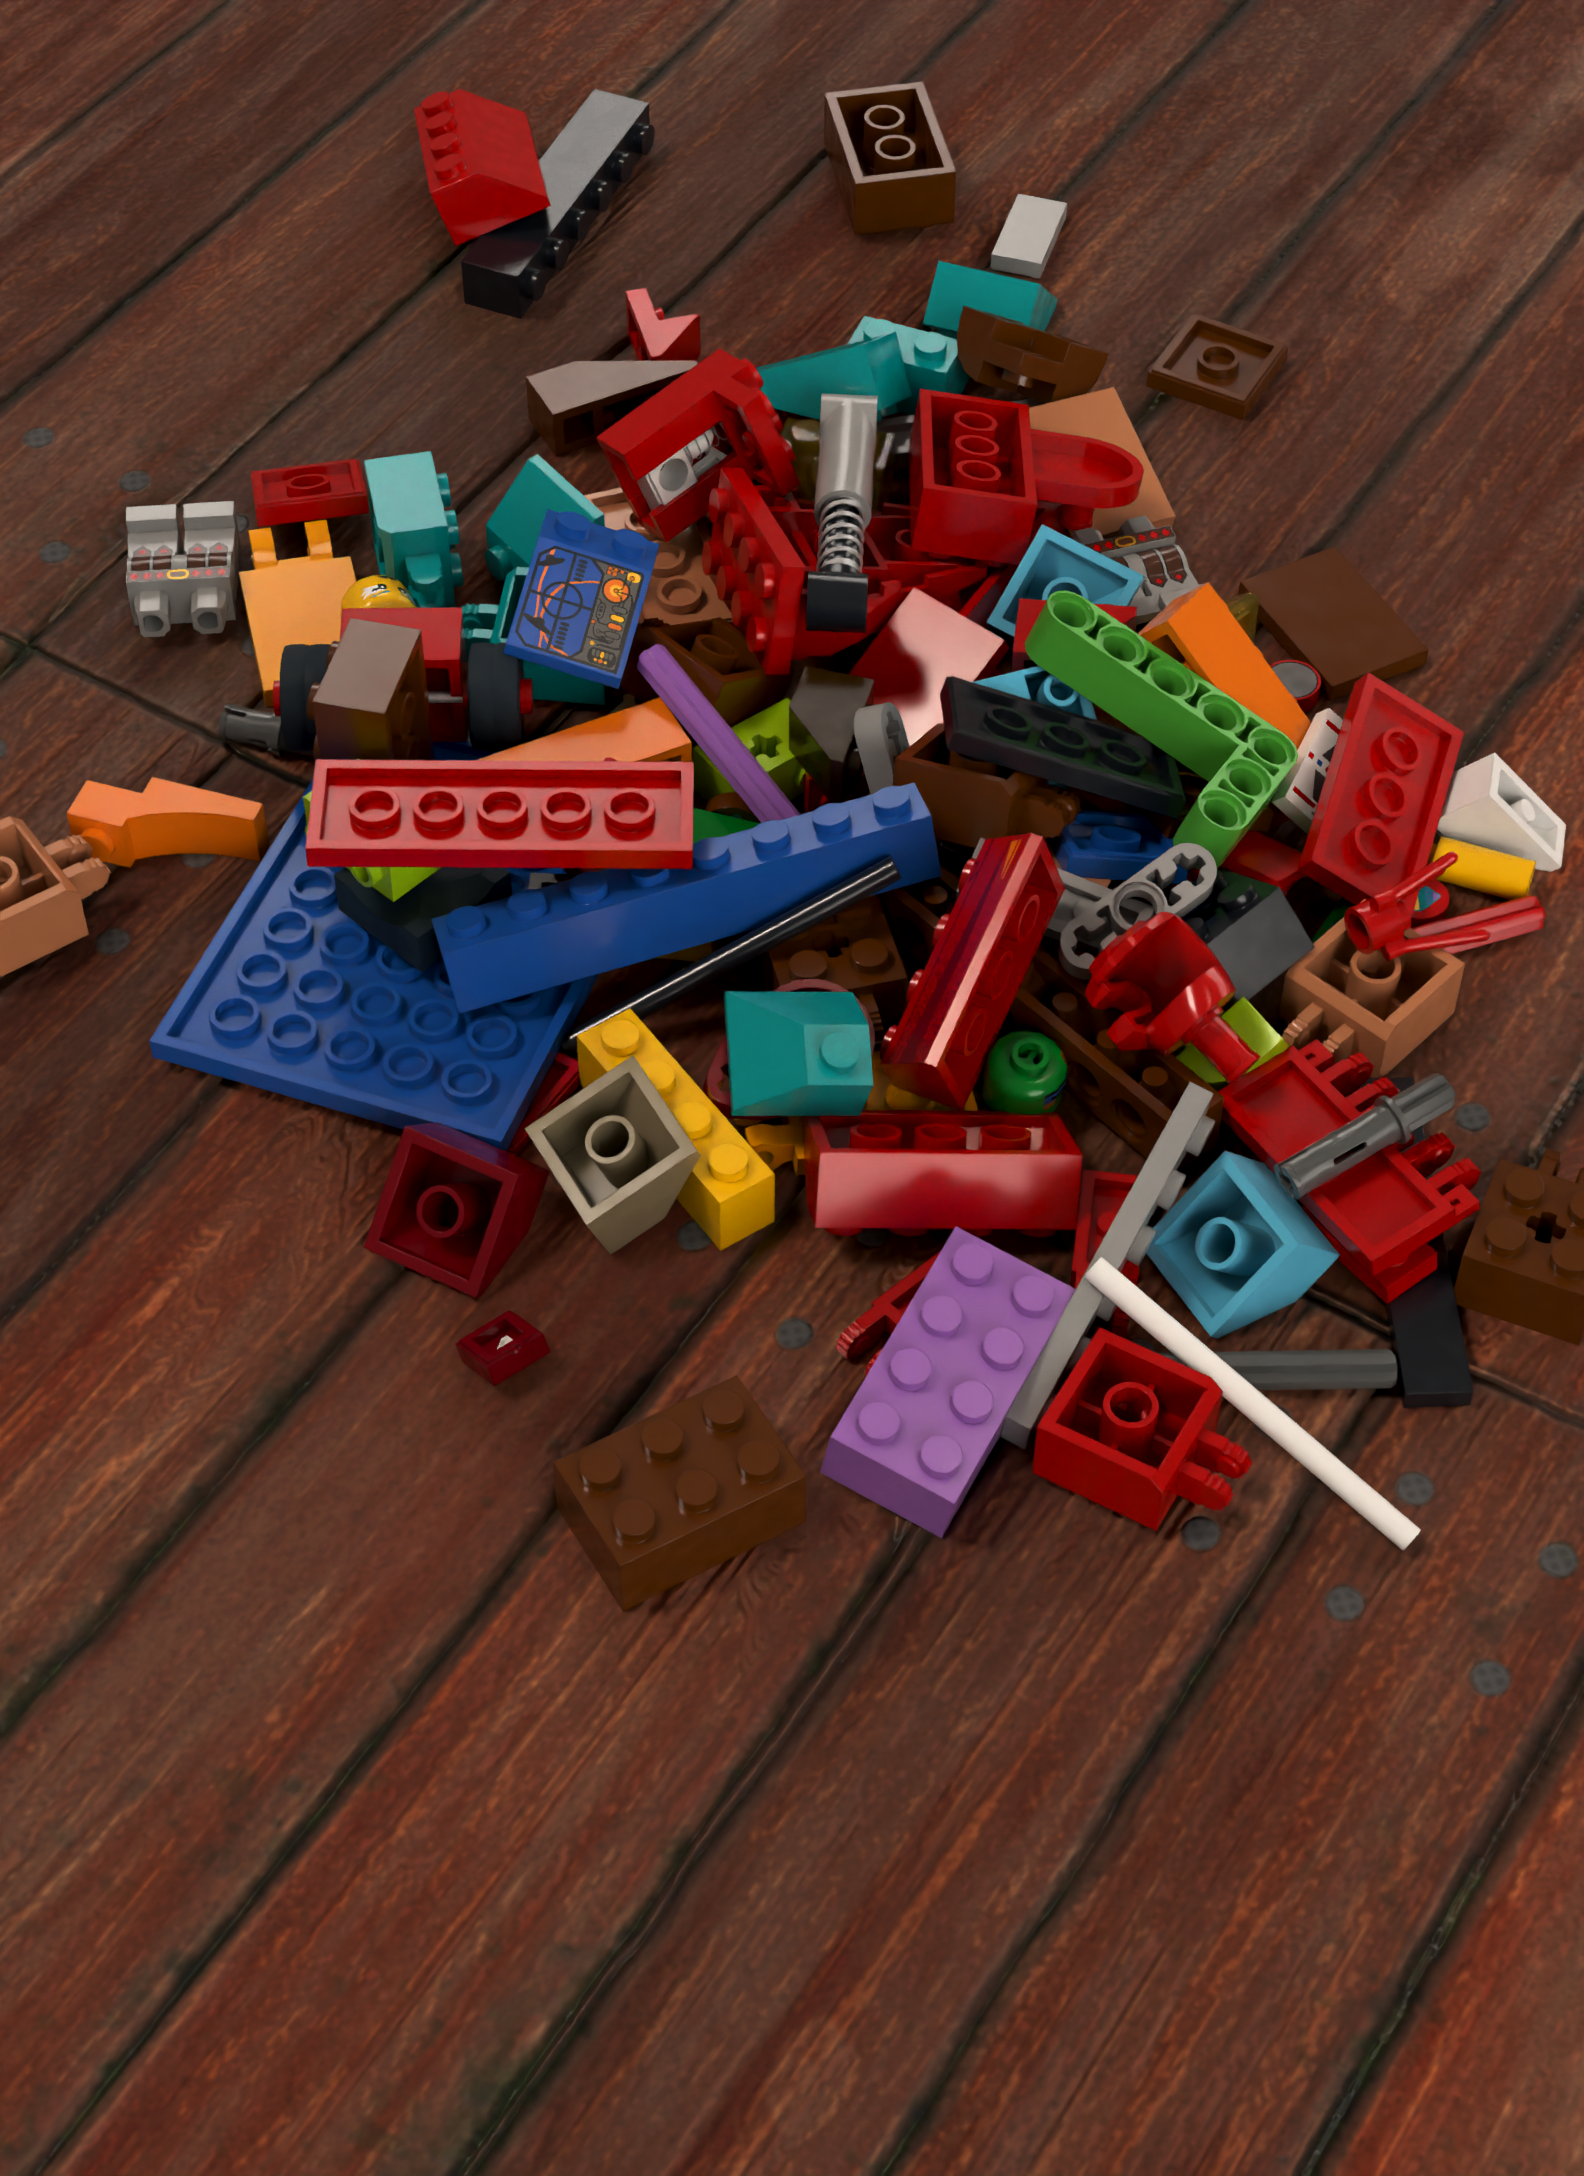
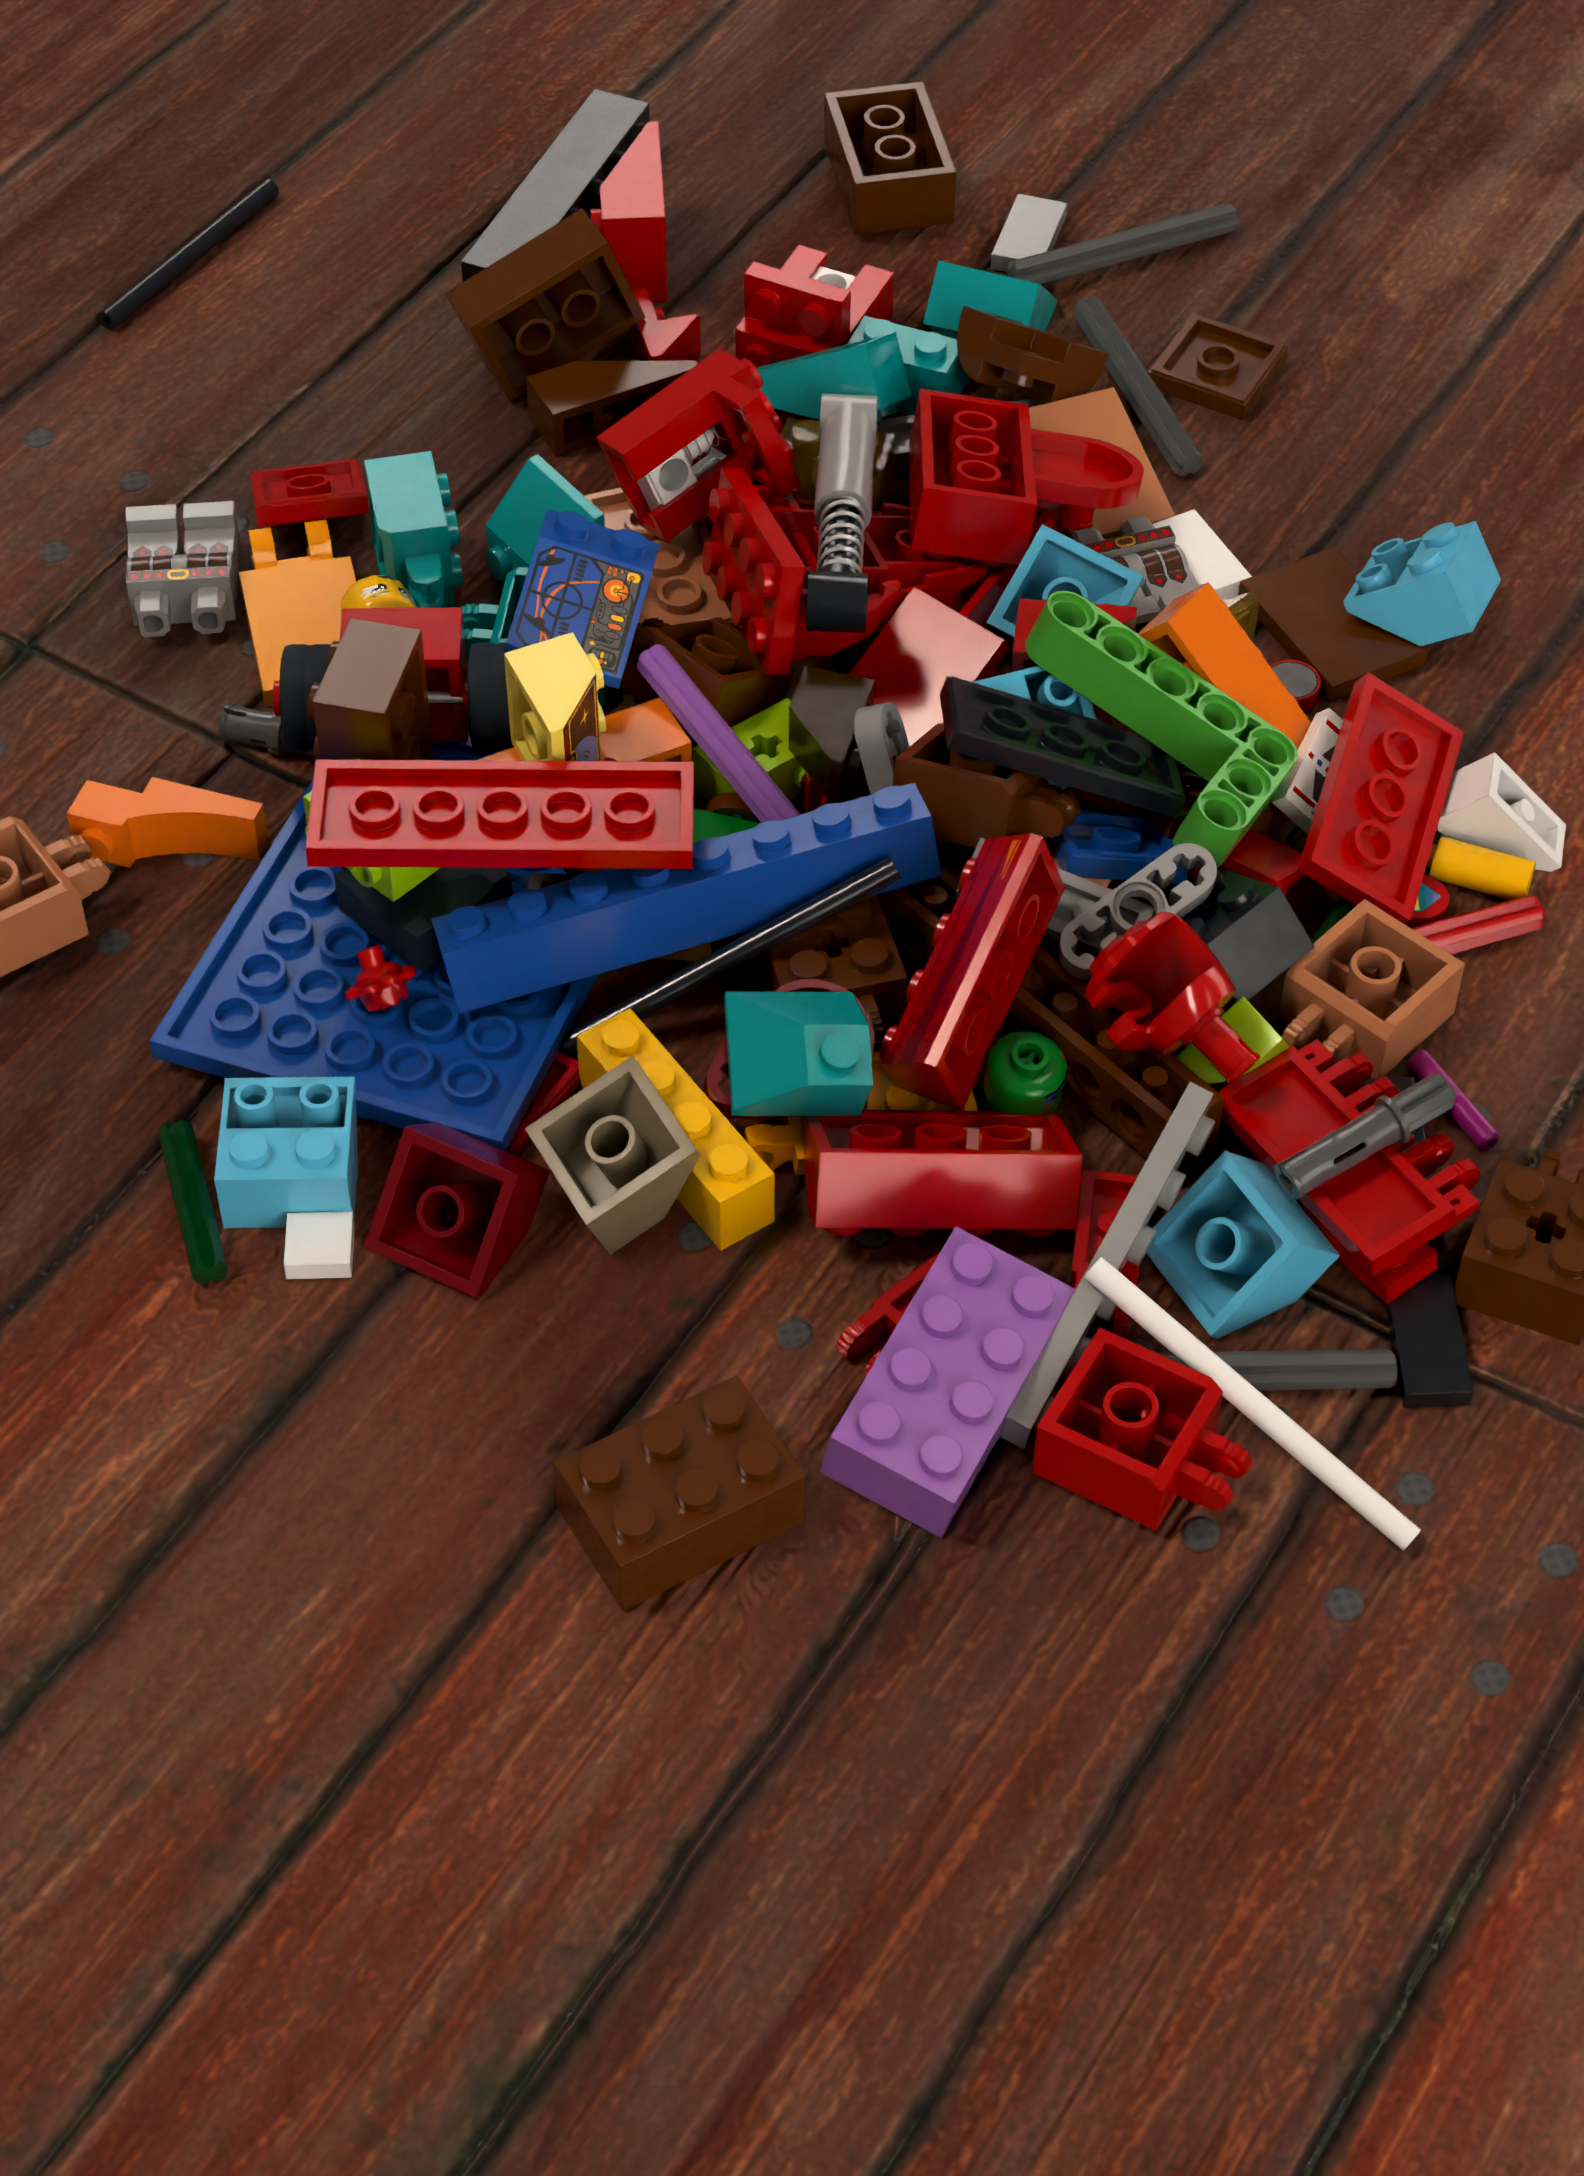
(188, 254): none -> black piece
(192, 1202): none -> dark green axle
(286, 1149): none -> medium azure slope
(319, 1245): none -> white tile
(380, 981): none -> red plant
(479, 163): red slope -> none
(502, 1347): dark red tile -> none
(546, 303): none -> reddish brown brick
(555, 701): none -> light yellow slope
(635, 214): none -> slope
(807, 306): none -> red brick
(1125, 245): none -> dark grey axle
(1138, 387): none -> dark grey axle
(1206, 554): none -> white tile
(1385, 917): red plant -> none
(1426, 585): none -> medium azure slope
(1464, 1111): none -> magenta piece

